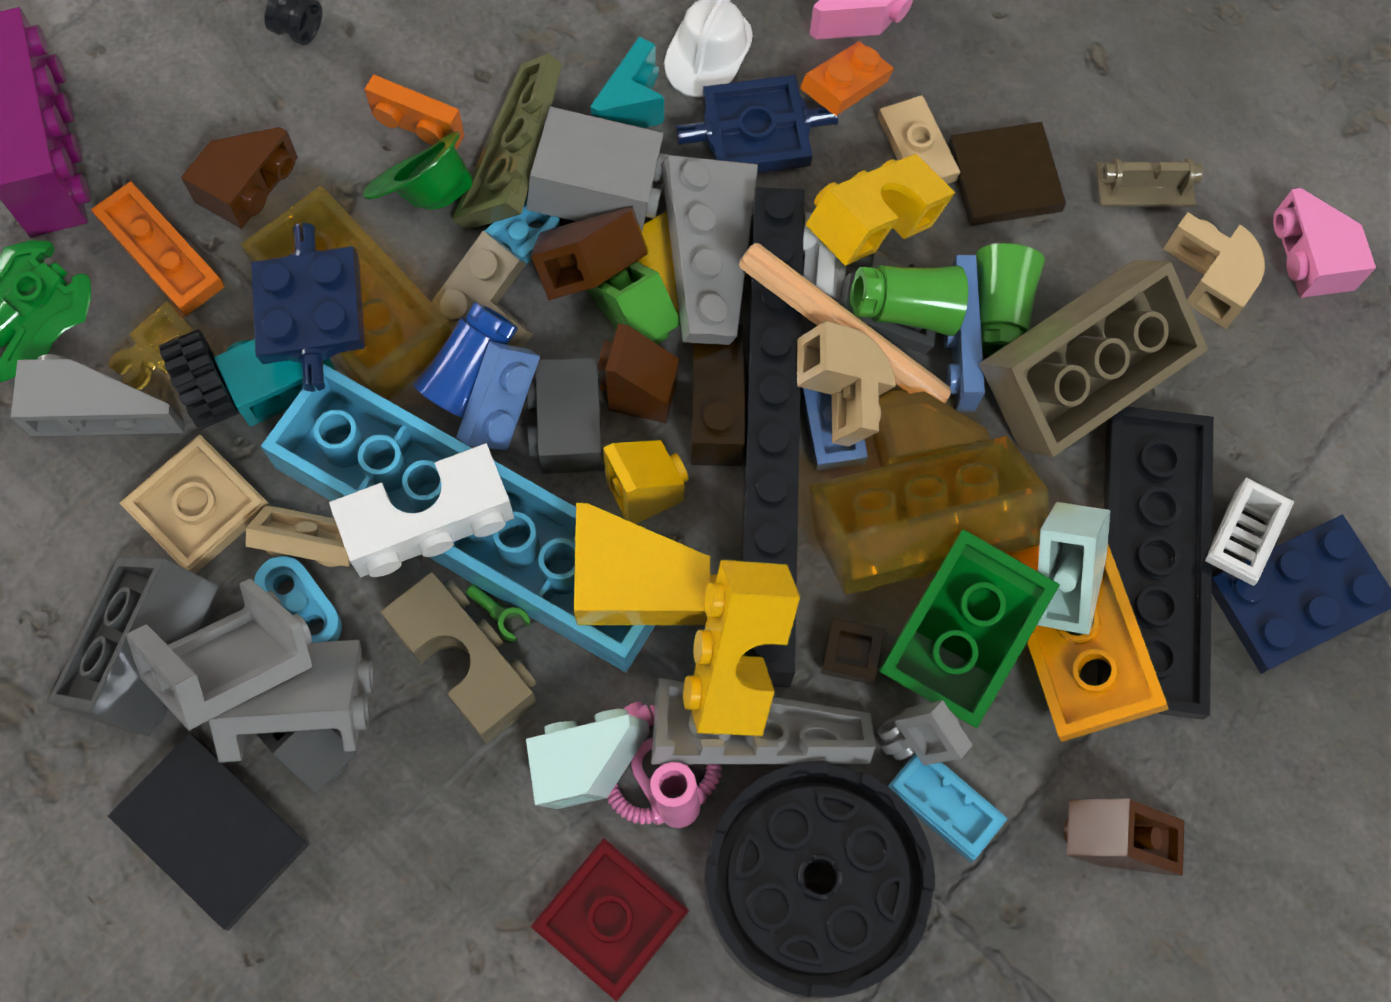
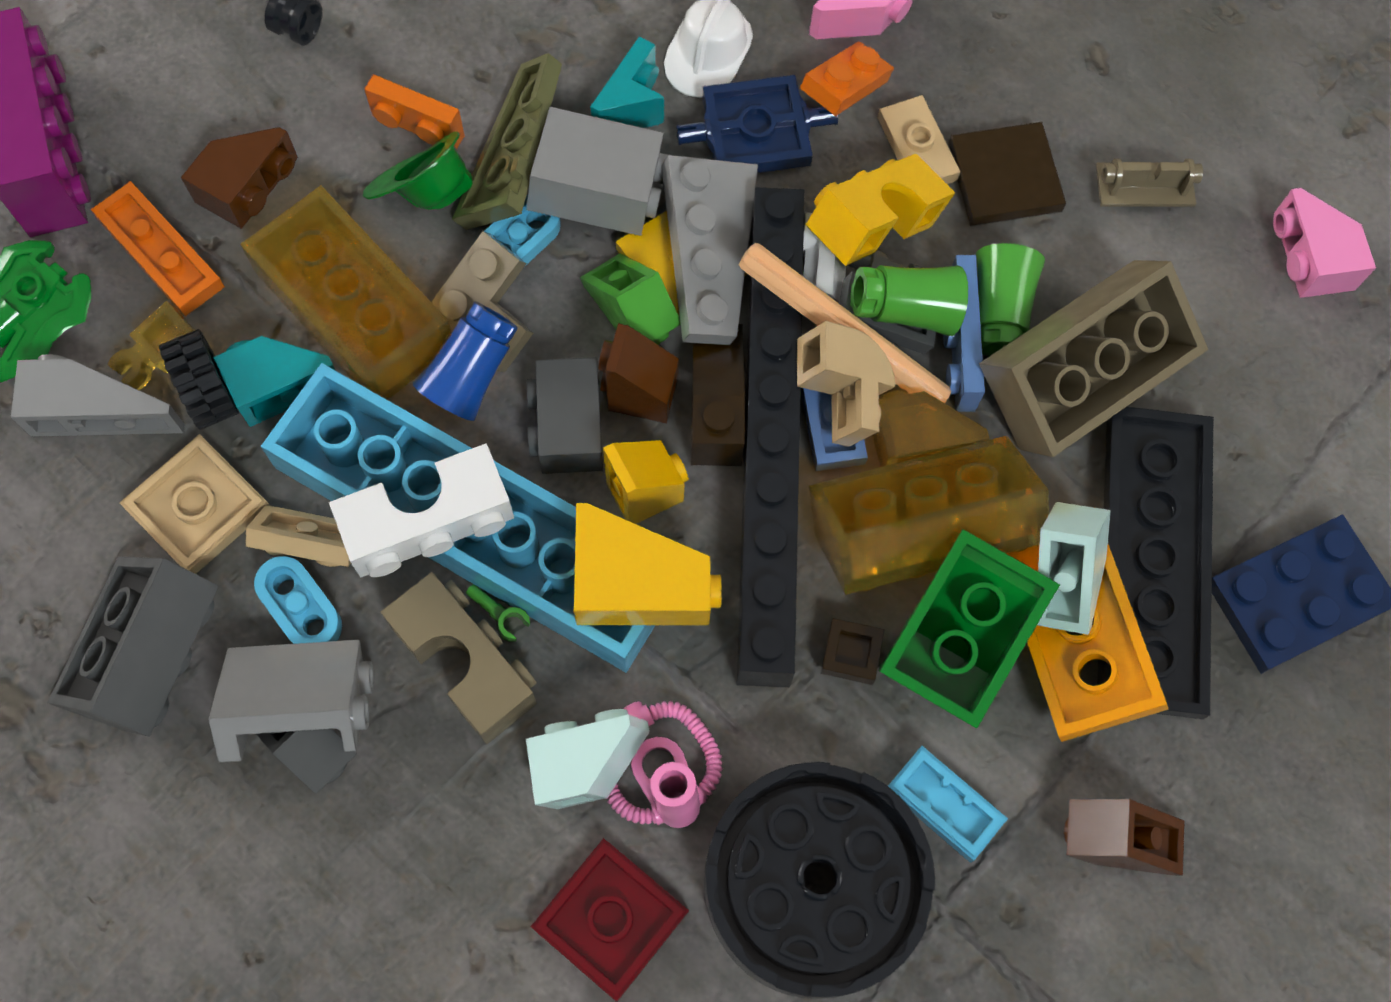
(208, 831): black tile -> none
(224, 660): light grey panel -> none
(307, 306): dark blue plate -> none
(498, 396): medium blue plate -> none
(587, 252): reddish brown slope -> none
(743, 609): yellow arch -> none
(792, 734): light grey wing -> none
(927, 731): light grey plate -> none
(1229, 267): tan brick -> none
(1262, 504): white slope -> none

